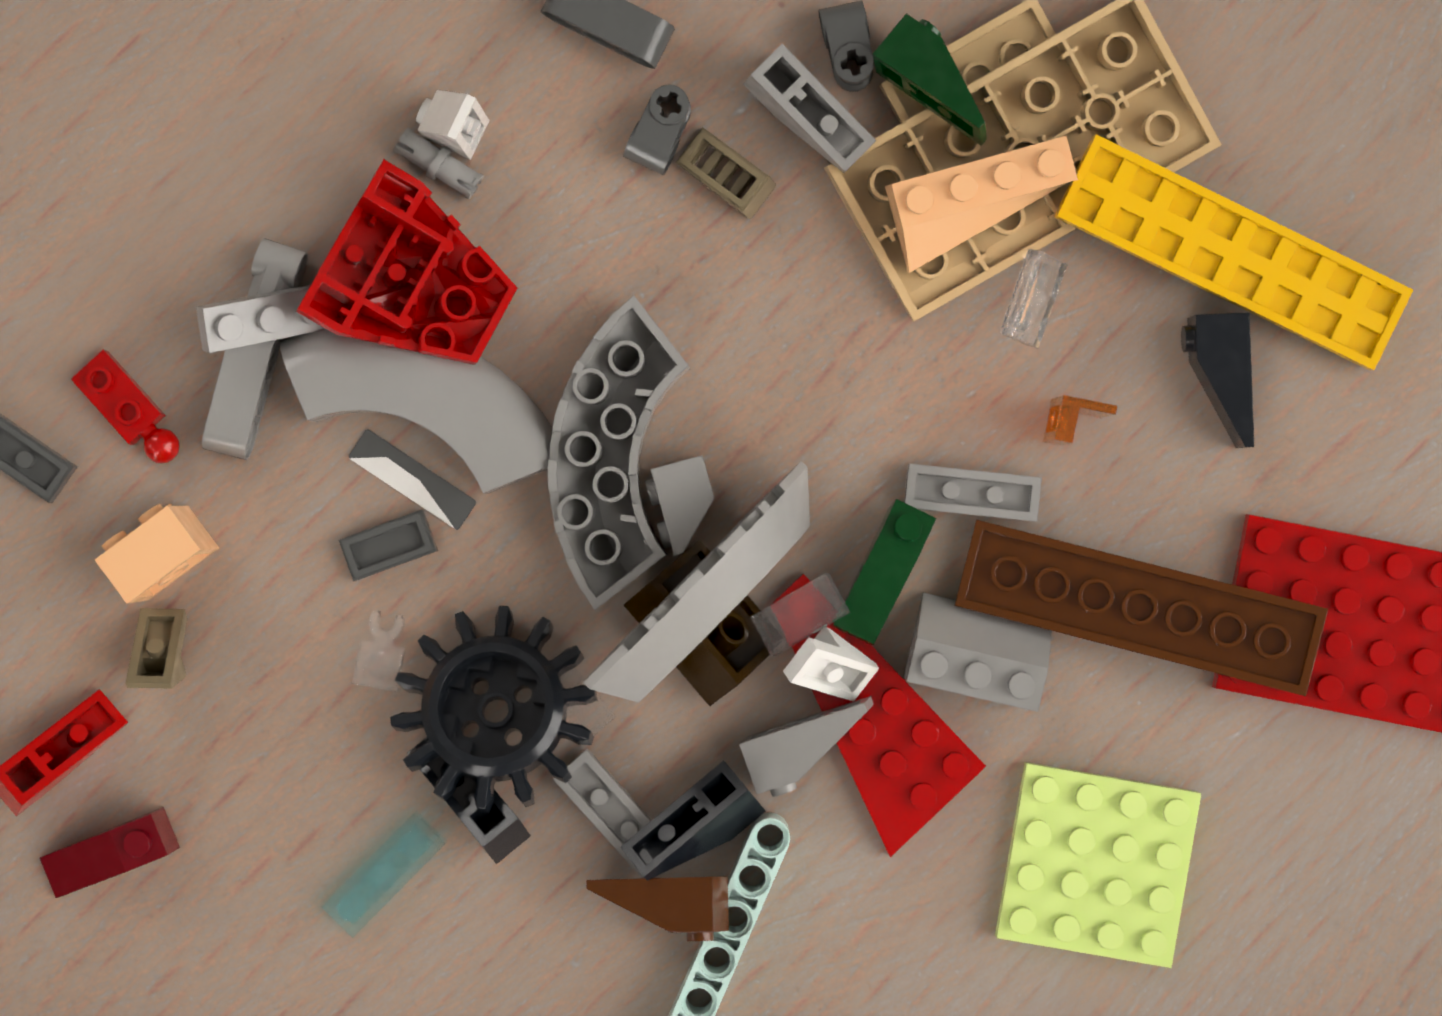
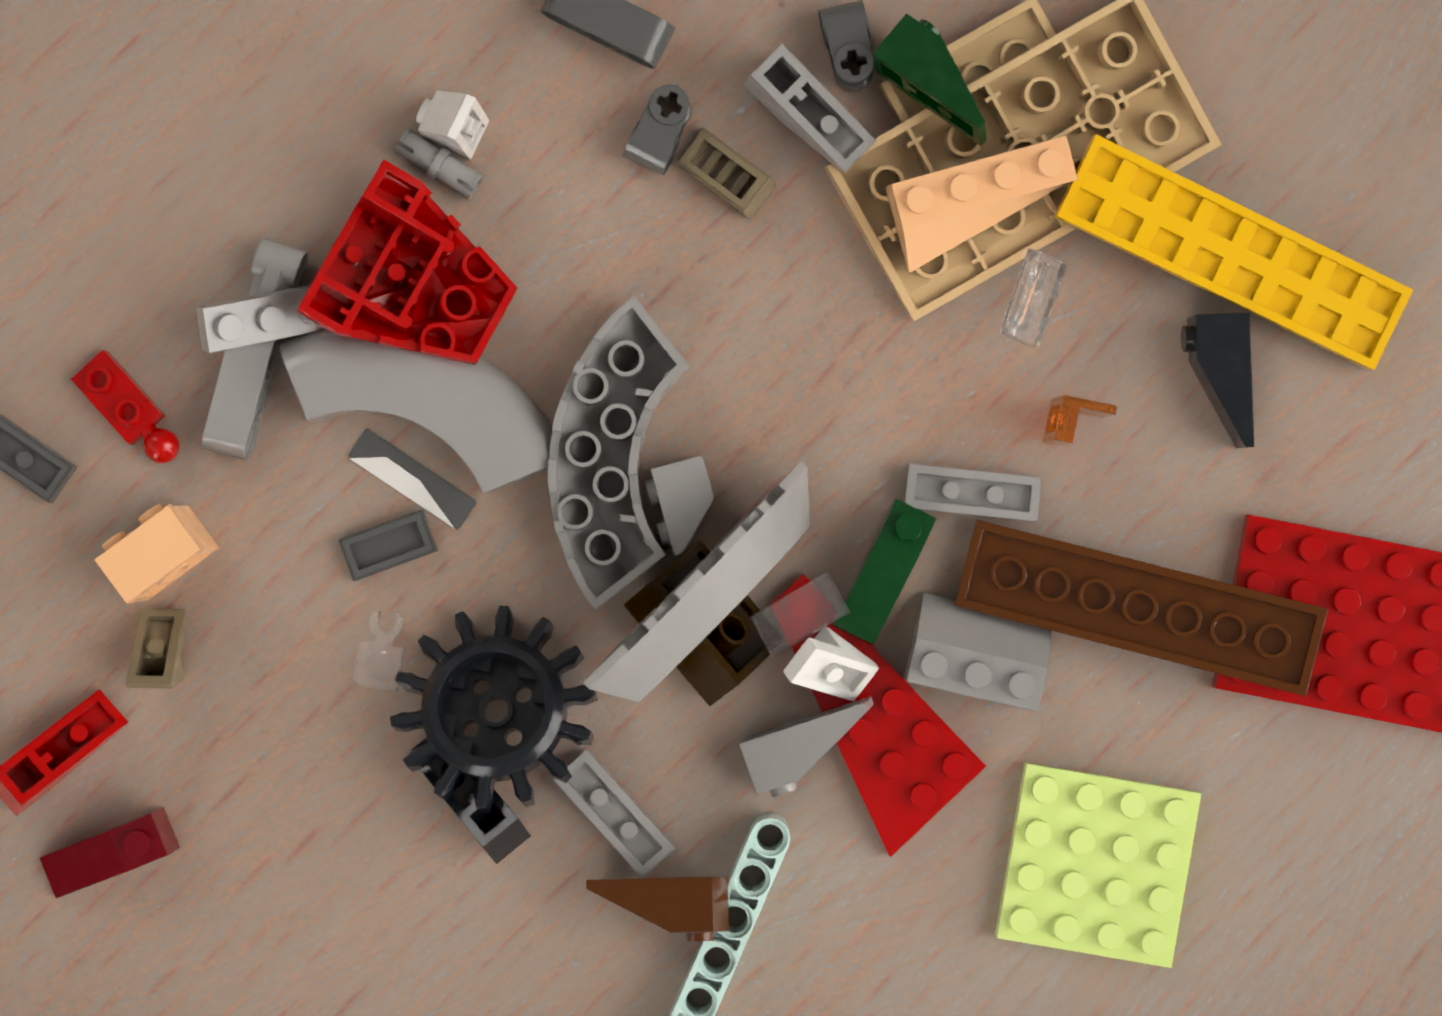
(384, 874): clear light blue plate -> none
(694, 823): black slope -> none

